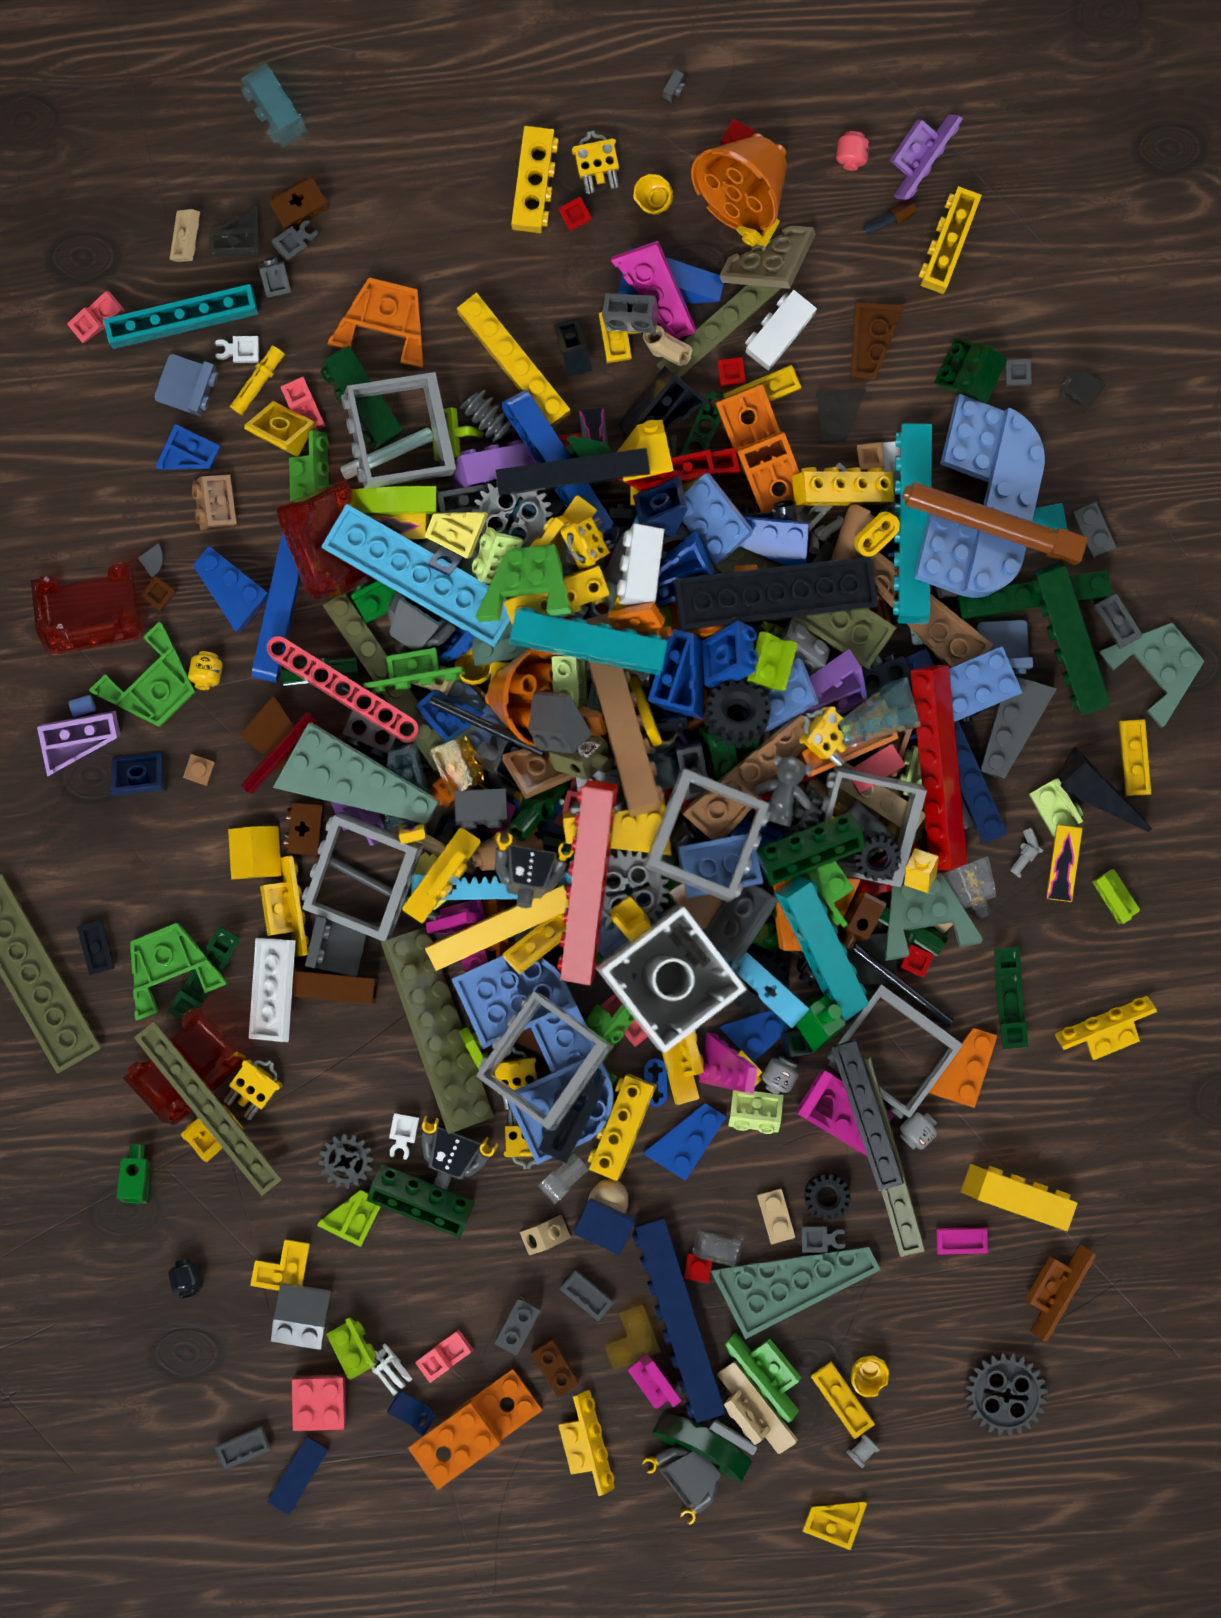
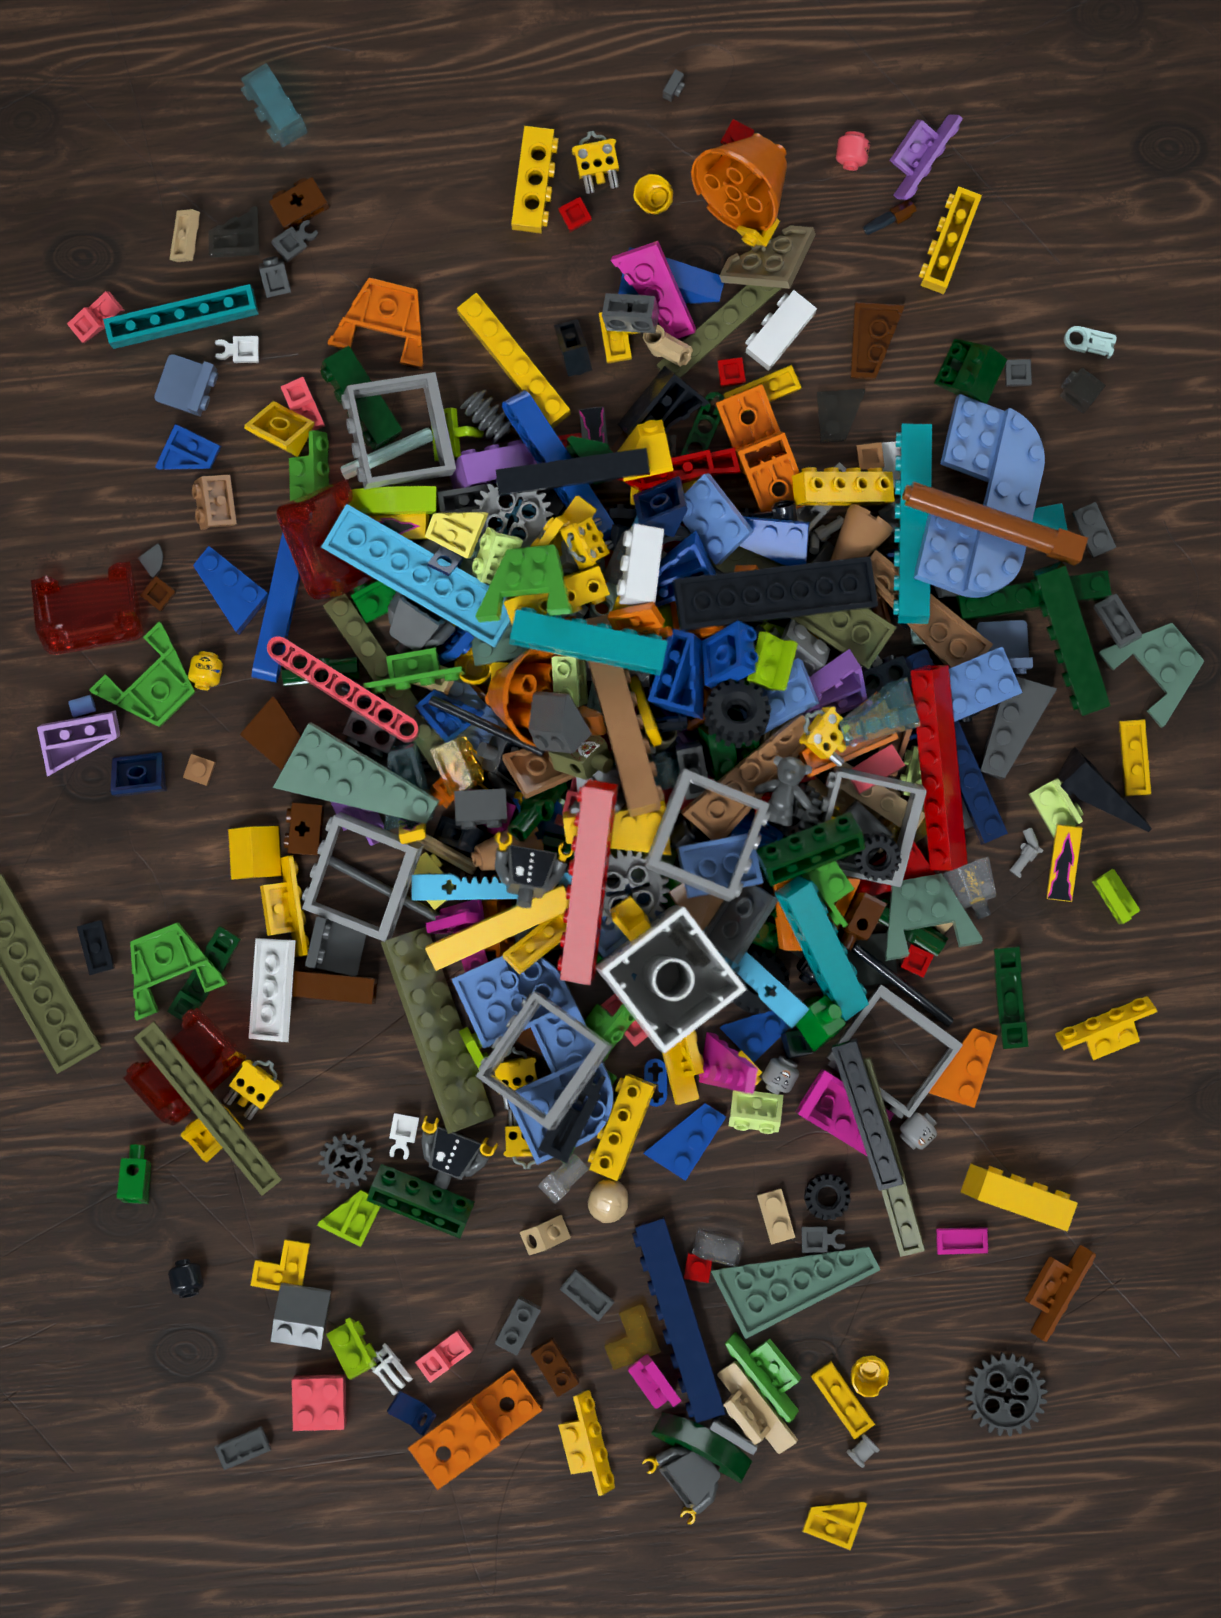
(256, 381): yellow pin -> none
(277, 754): dark red axle -> none
(298, 1475): dark blue tile -> none
(441, 875): yellow bracket -> none
(604, 1226): dark blue slope -> none
(876, 534): yellow plate -> none
(921, 870): yellow brick -> none
(1093, 341): none -> light aqua piece

